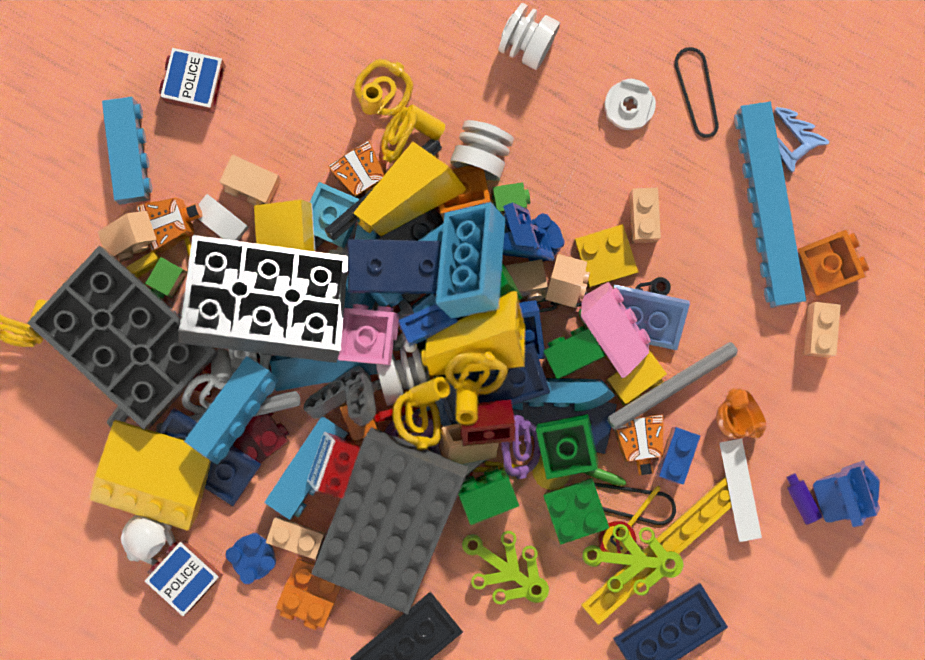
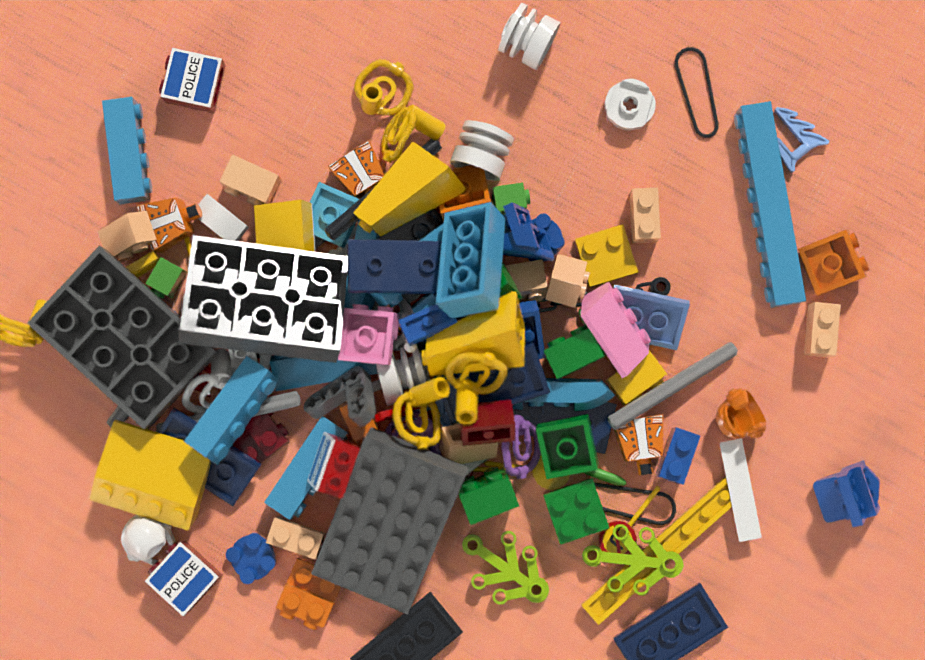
(803, 499): dark purple cylinder -> none

